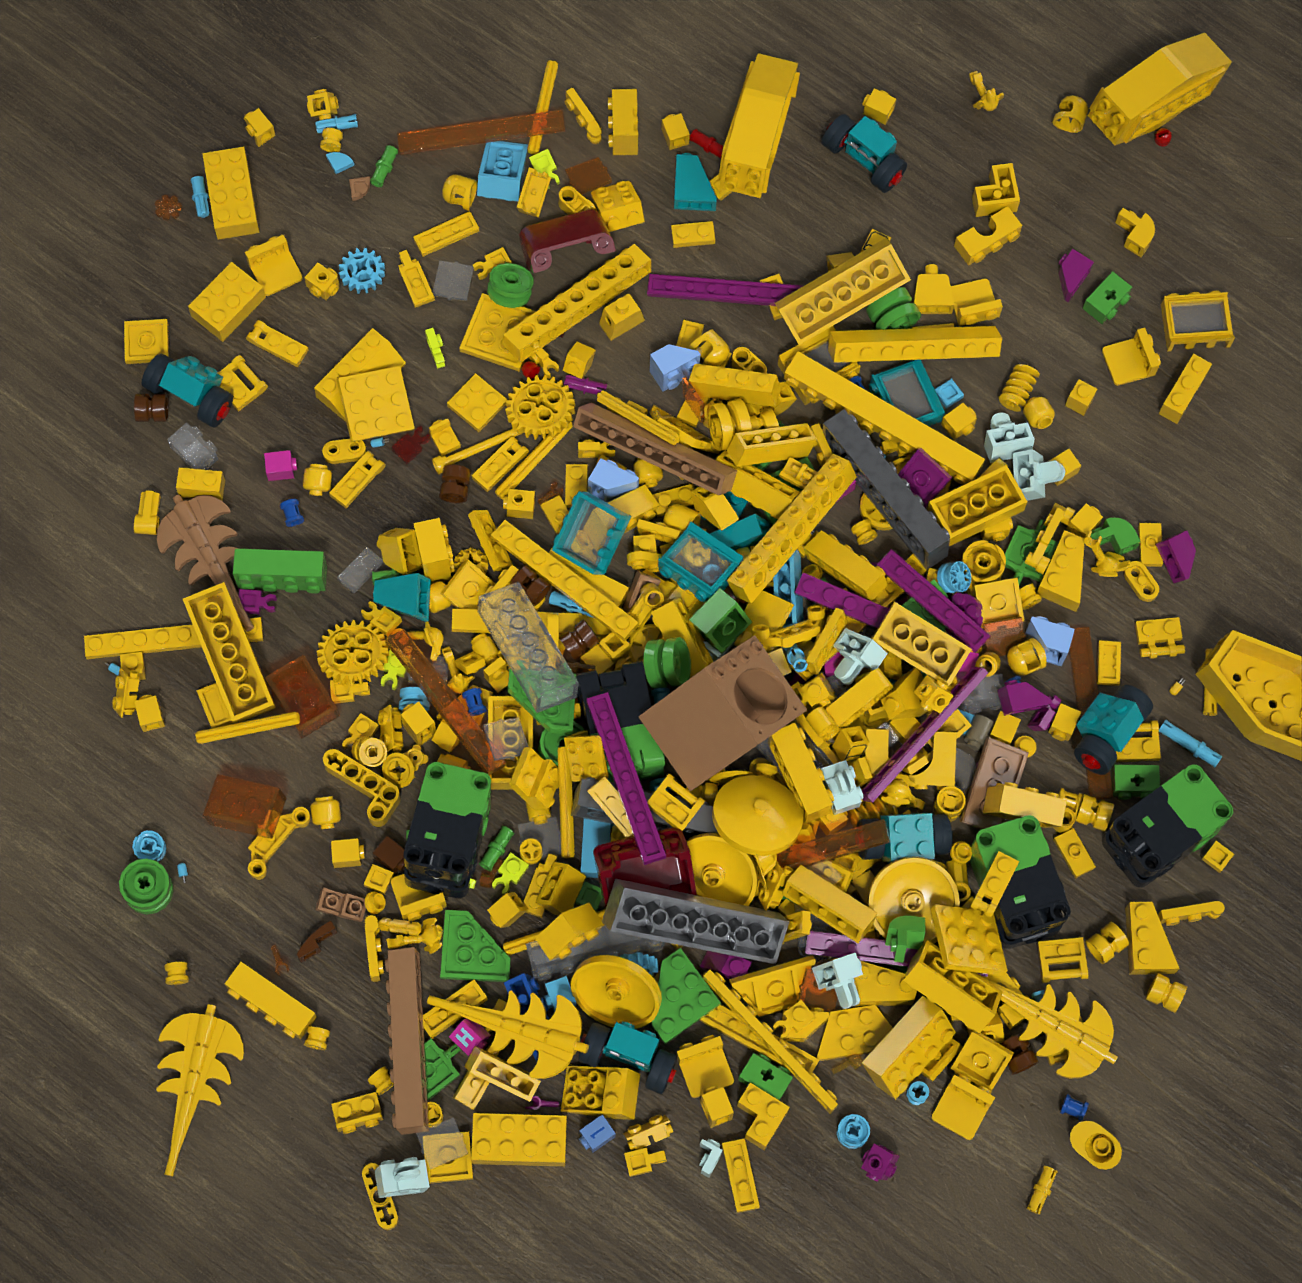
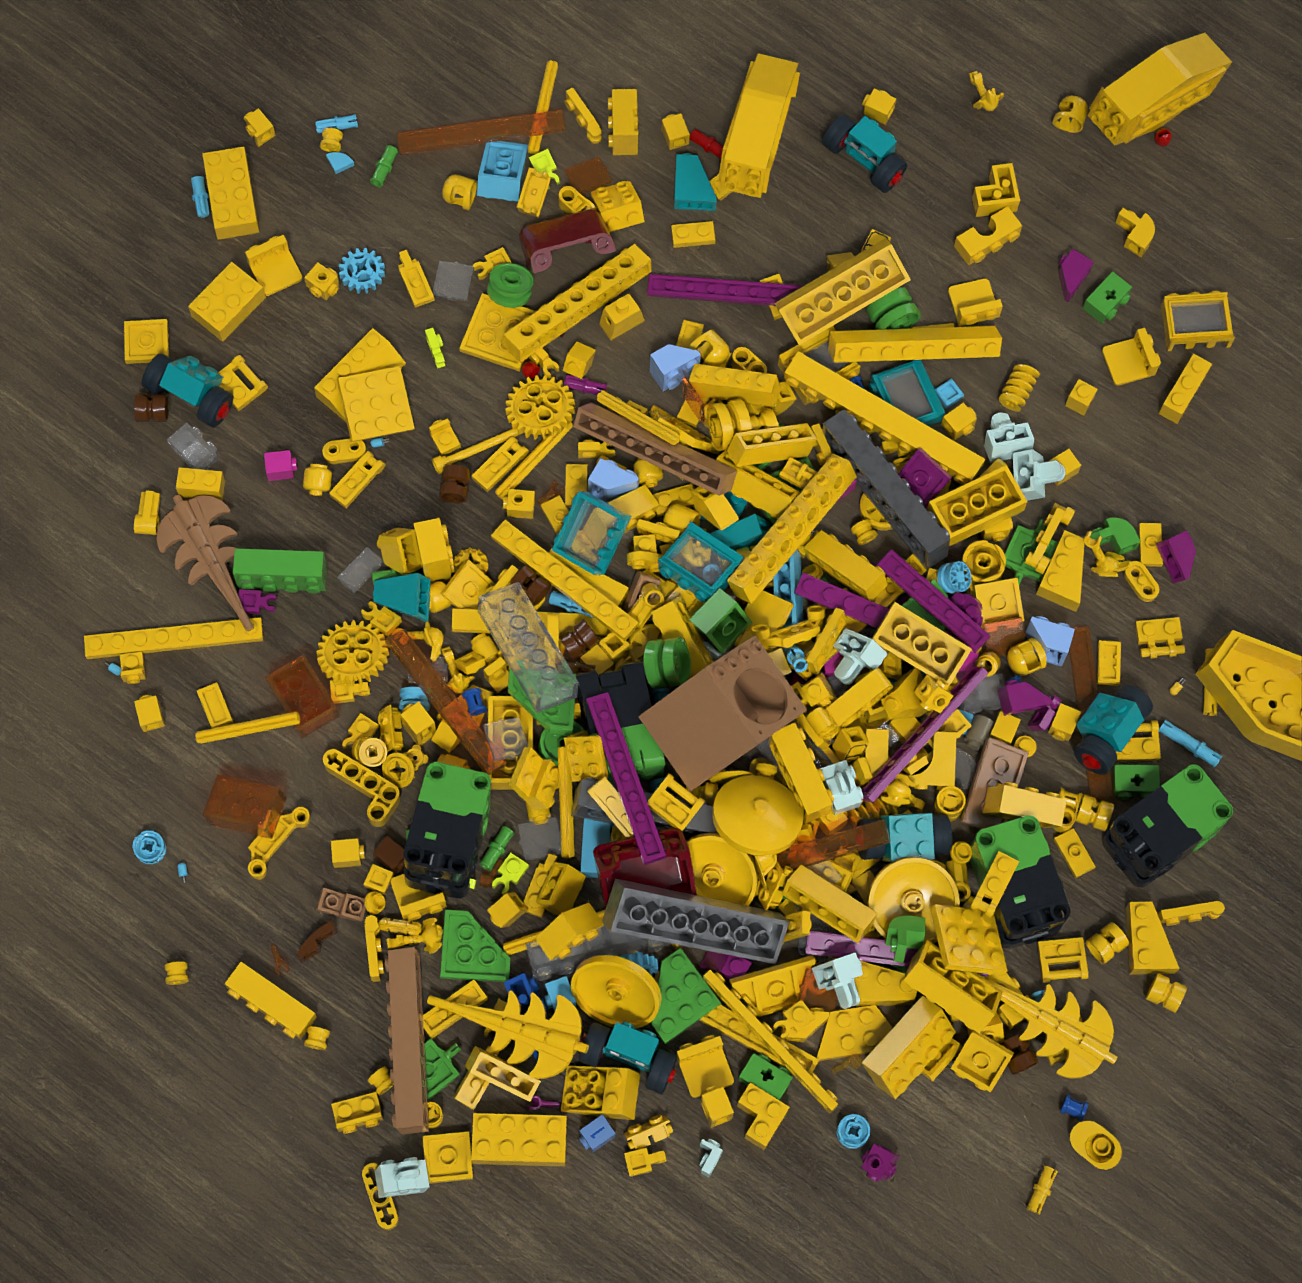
(124, 701): yellow hinge -> none
(134, 889): bright green wheel -> none
(168, 207): clear orange plant -> none
(202, 1040): yellow animal -> none
(229, 653): yellow brick -> none
(277, 344): yellow plate -> none
(292, 512): blue bush -> none
(316, 101): yellow brick -> none
(325, 812): yellow head -> none
(359, 187): medium nougat tile -> none
(394, 670): neon yellow plate -> none
(409, 447): clear red plate -> none
(442, 1143): clear piece -> none
(446, 233): yellow tile -> none
(468, 1035): dark pink brick -> none
(477, 402): yellow plate -> none
(484, 527): yellow plate -> none
(530, 846): yellow wheel -> none
(590, 894): bright green plate -> none
(740, 1175): yellow plate -> none
(924, 1093): medium azure bush -> none
(933, 292): yellow torso -> none
(962, 1107): yellow bracket -> none
(1029, 597): yellow wheel -> none
(1039, 412): yellow head -> none
(1085, 520): yellow brick -> none
(1217, 856): yellow plate -> none

